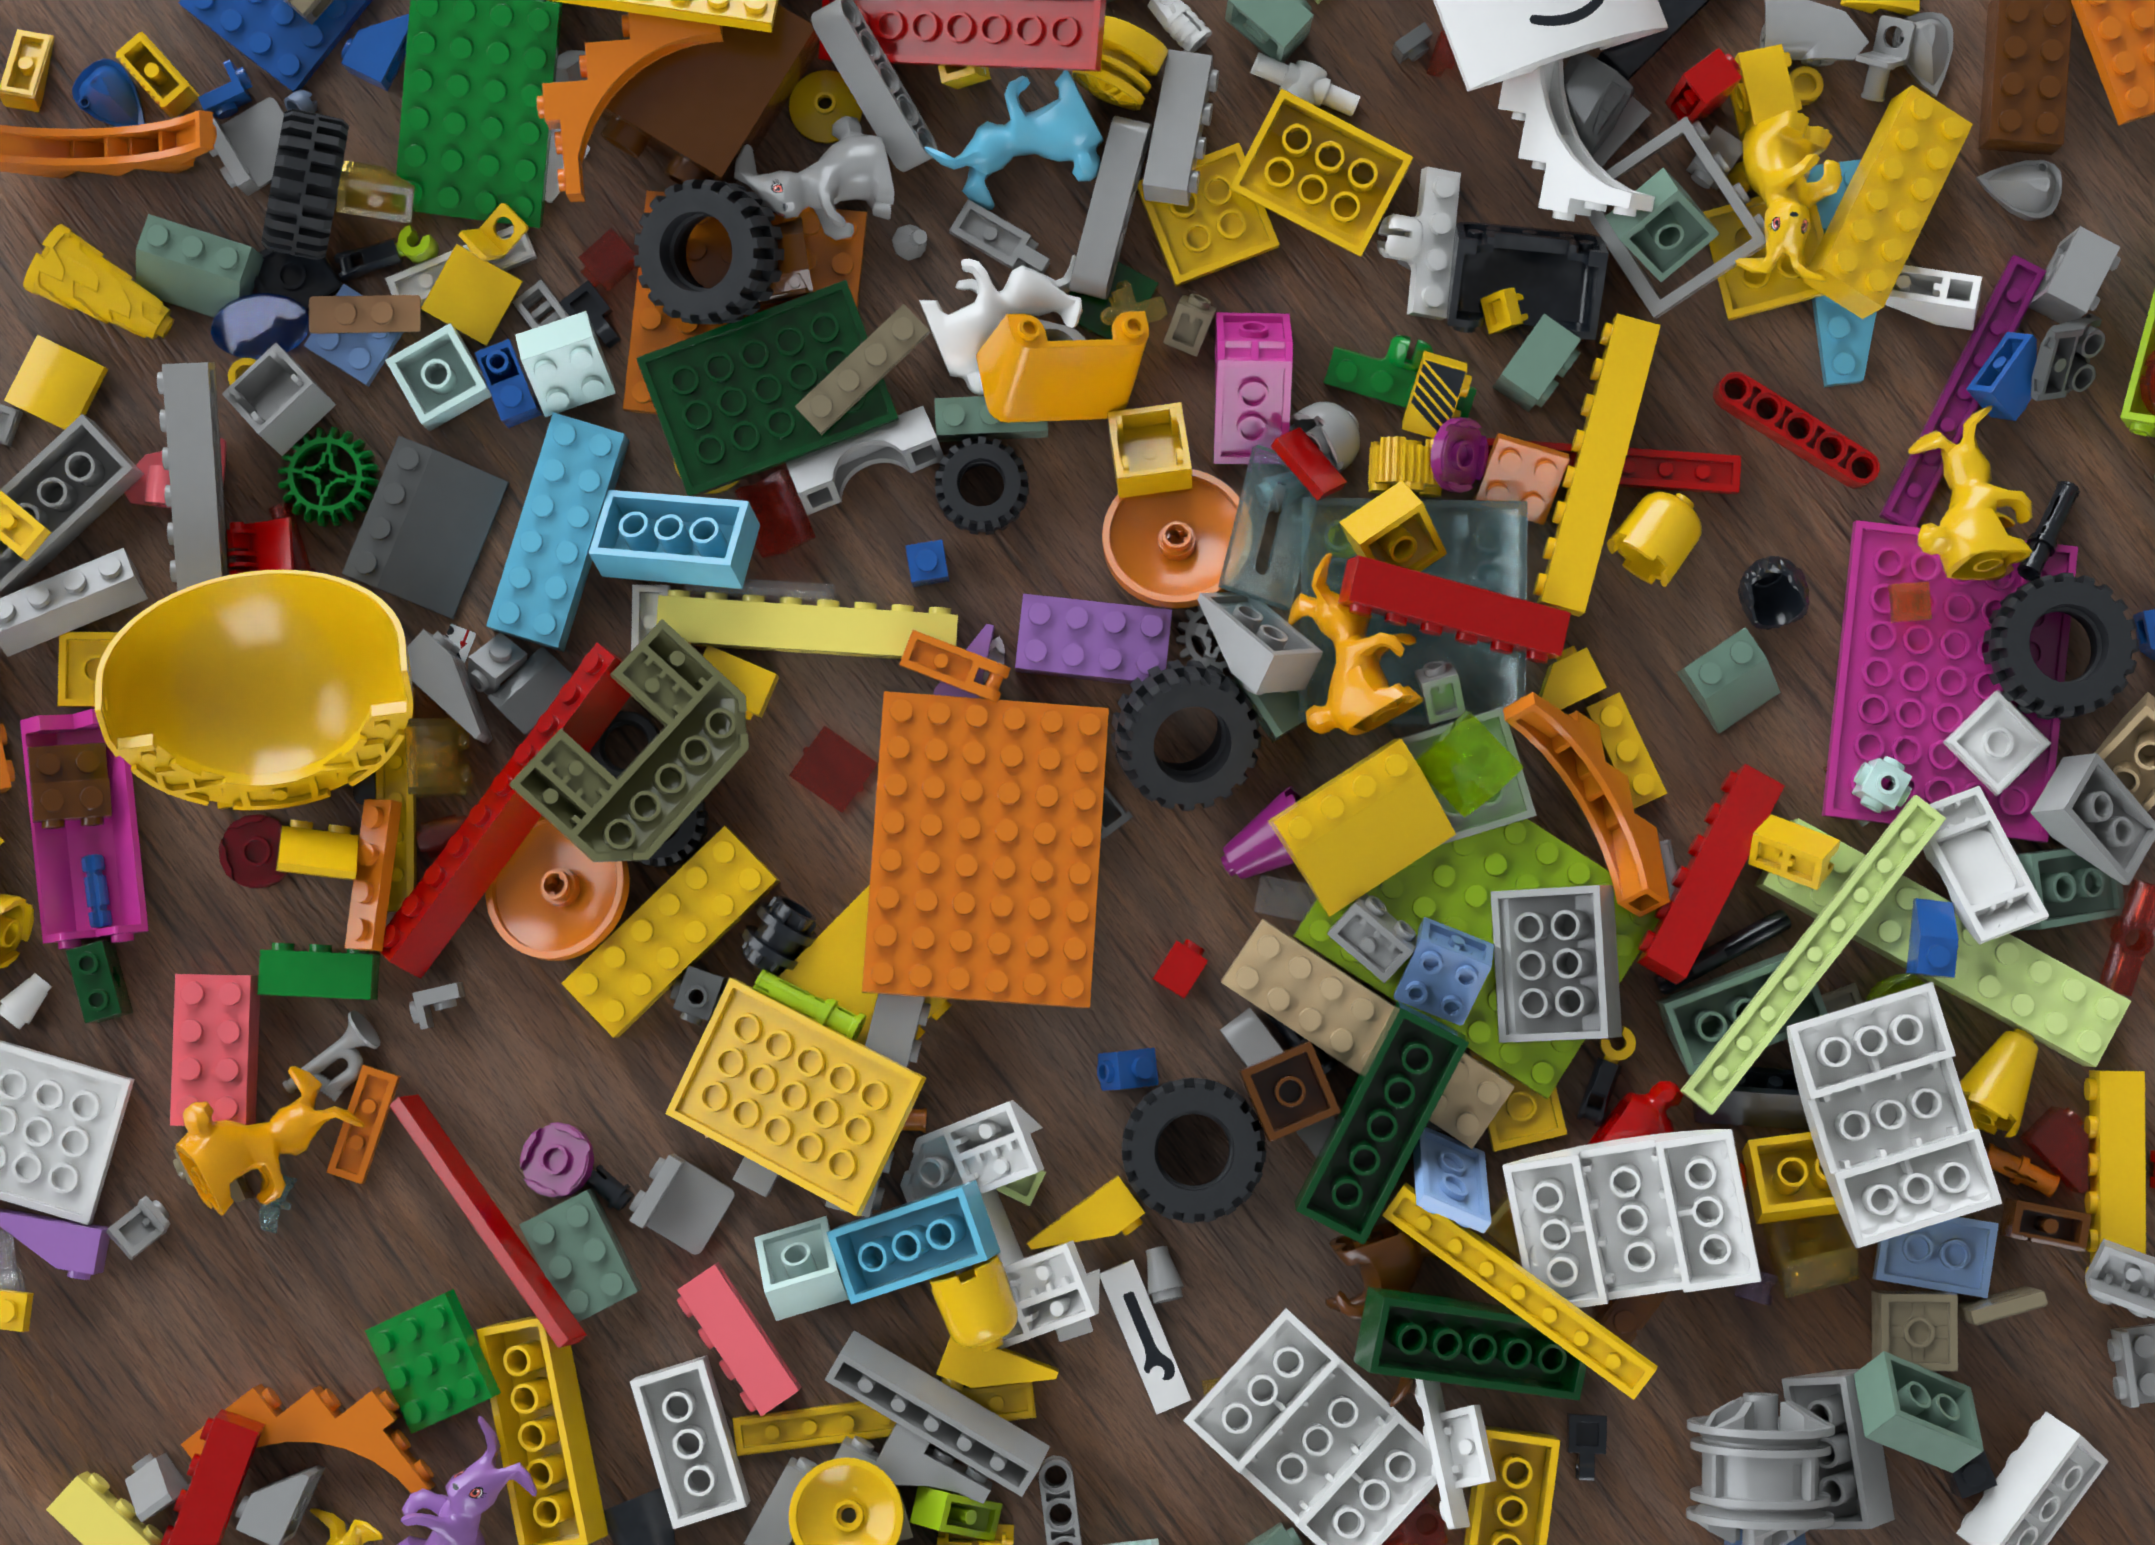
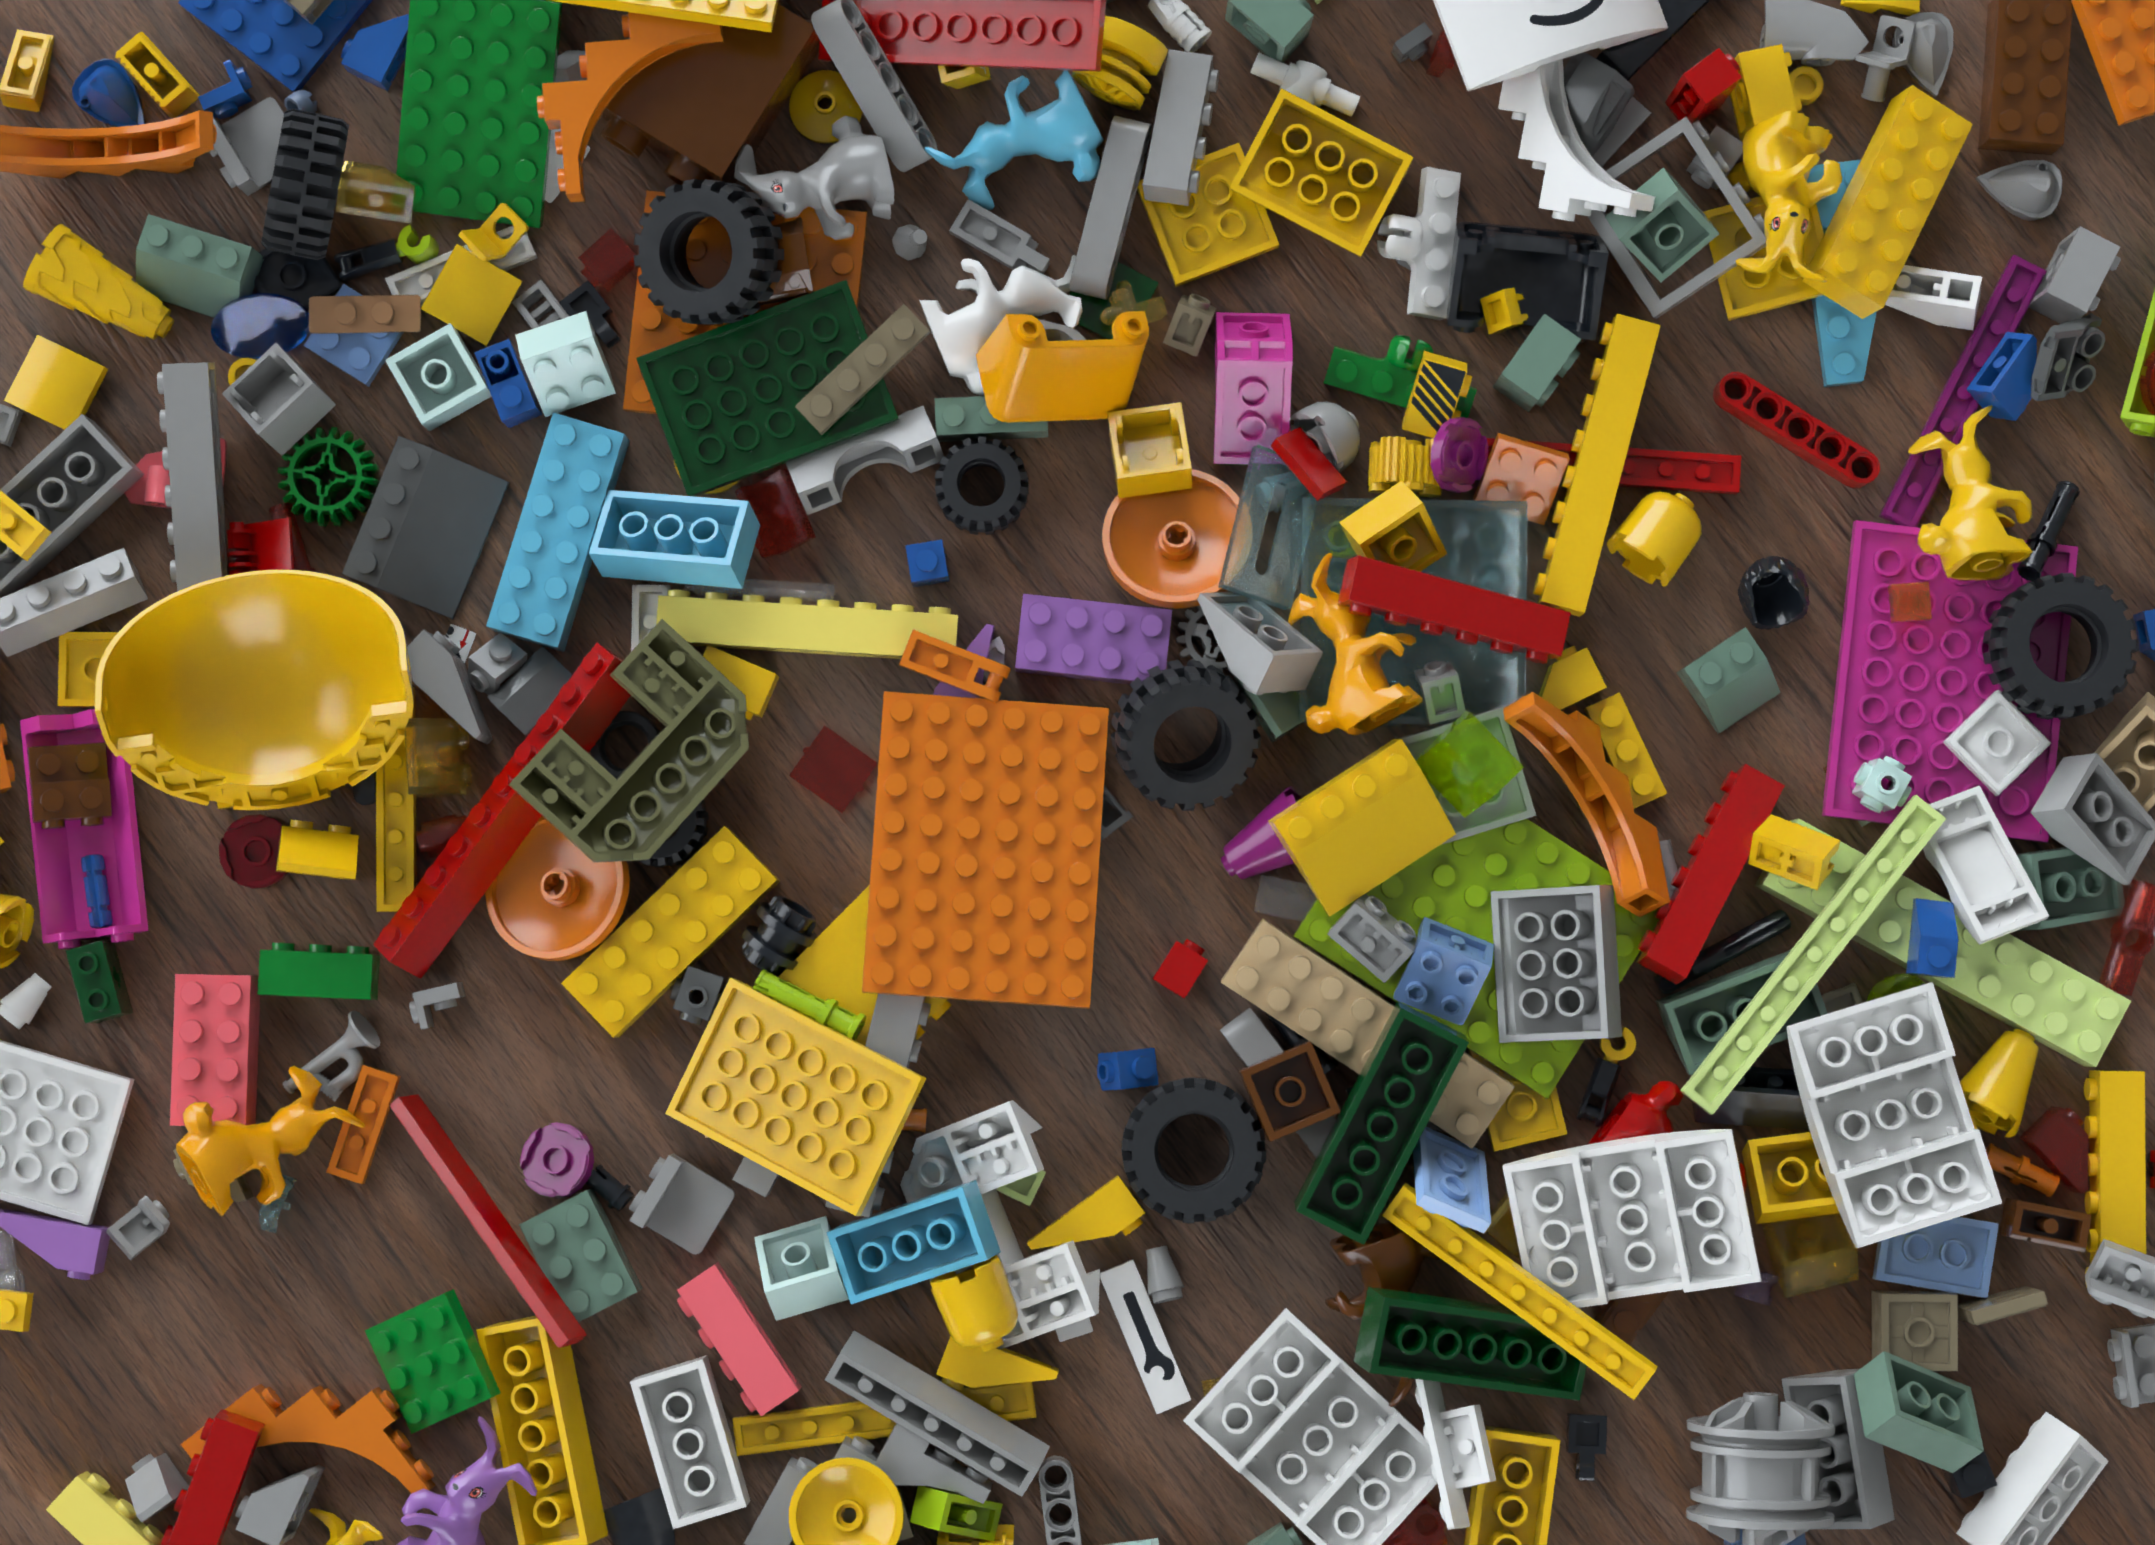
(373, 875): orange plate -> none

